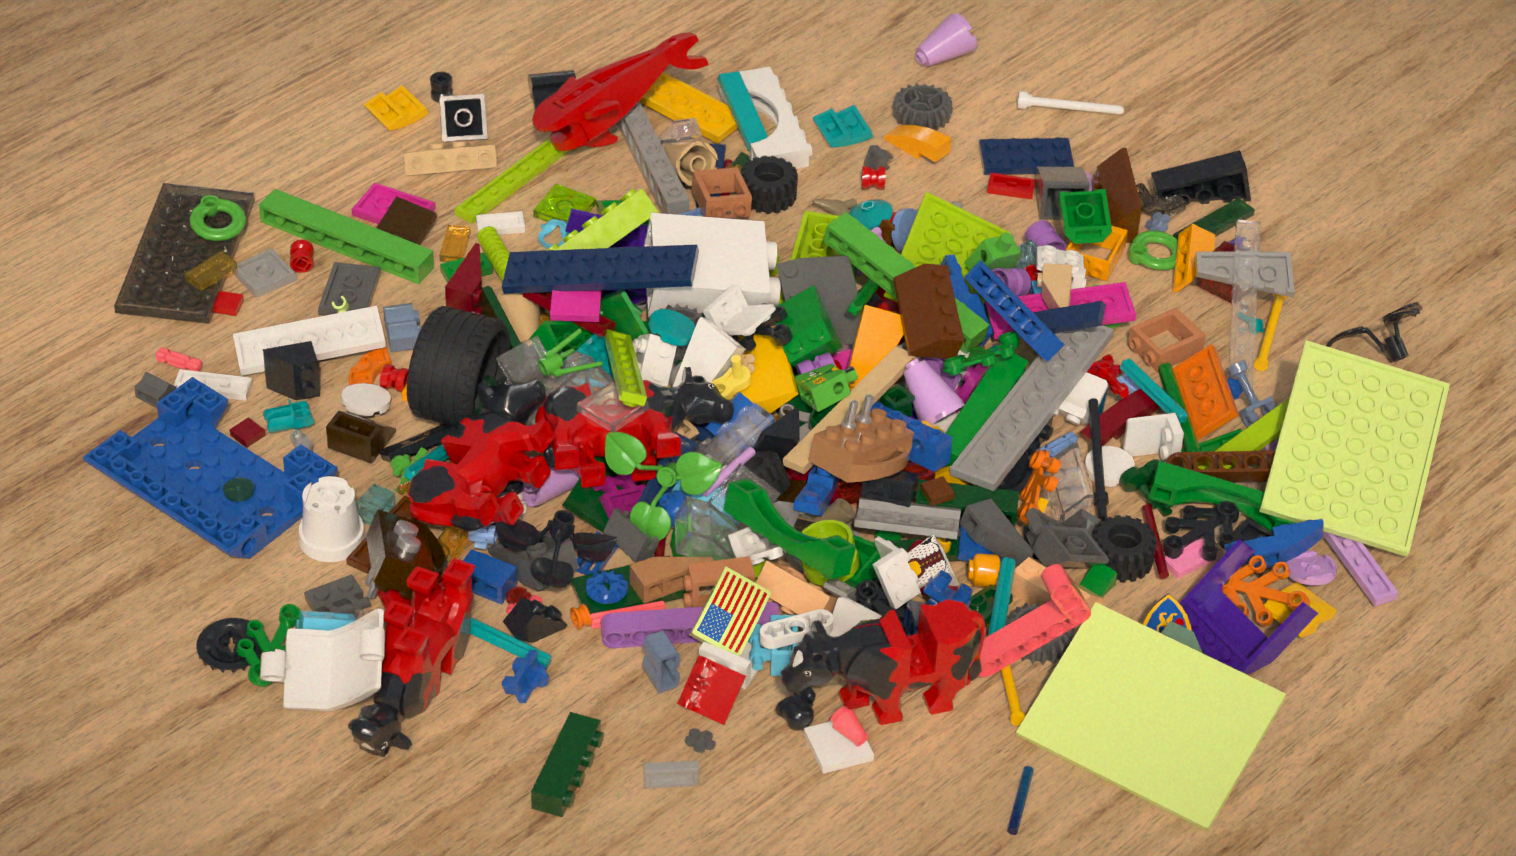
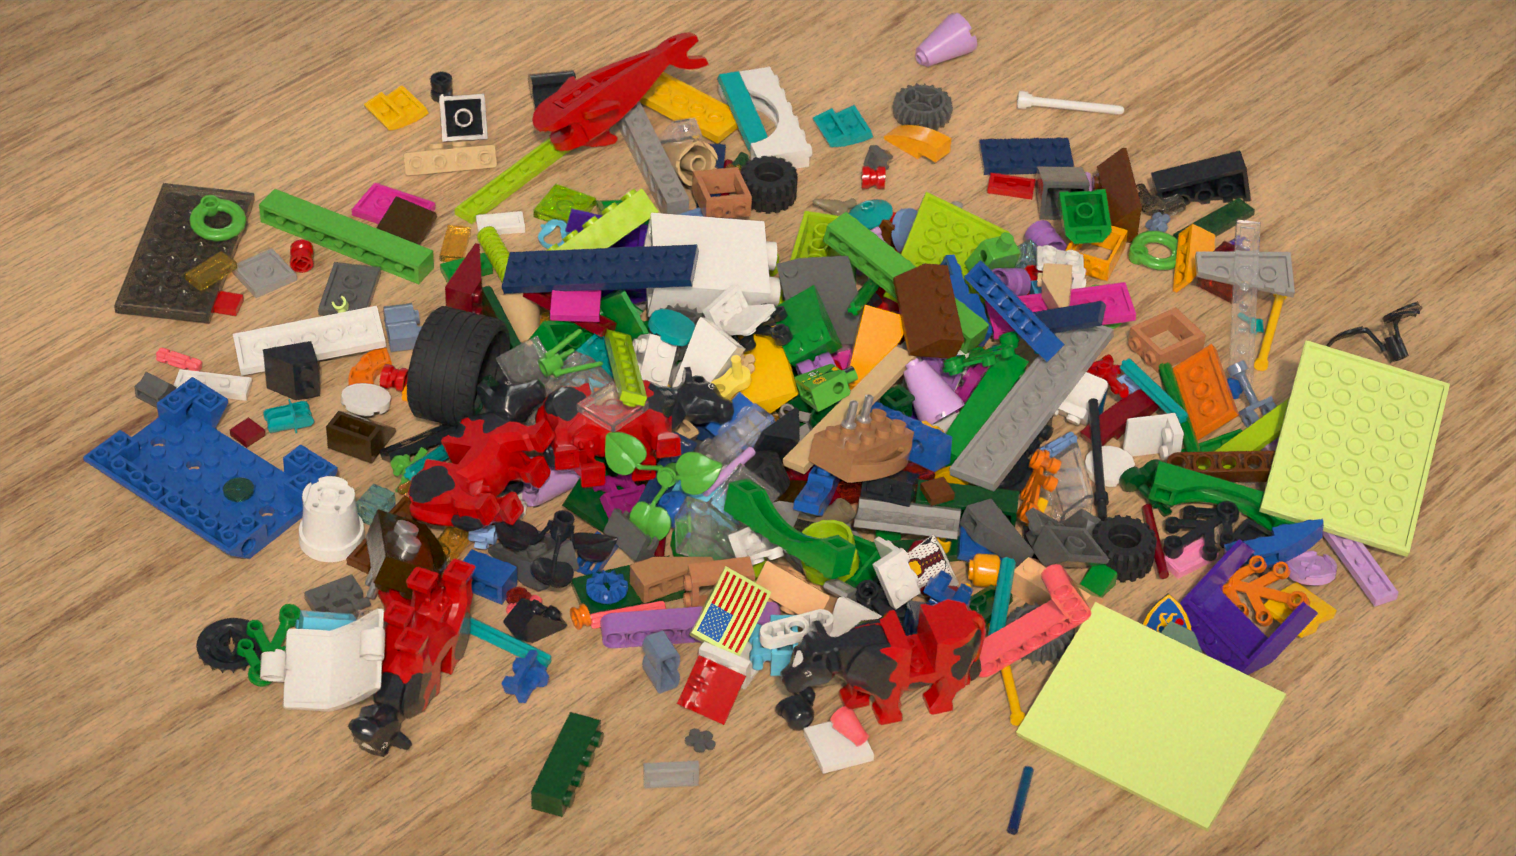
(299, 438): light grey arm -> none

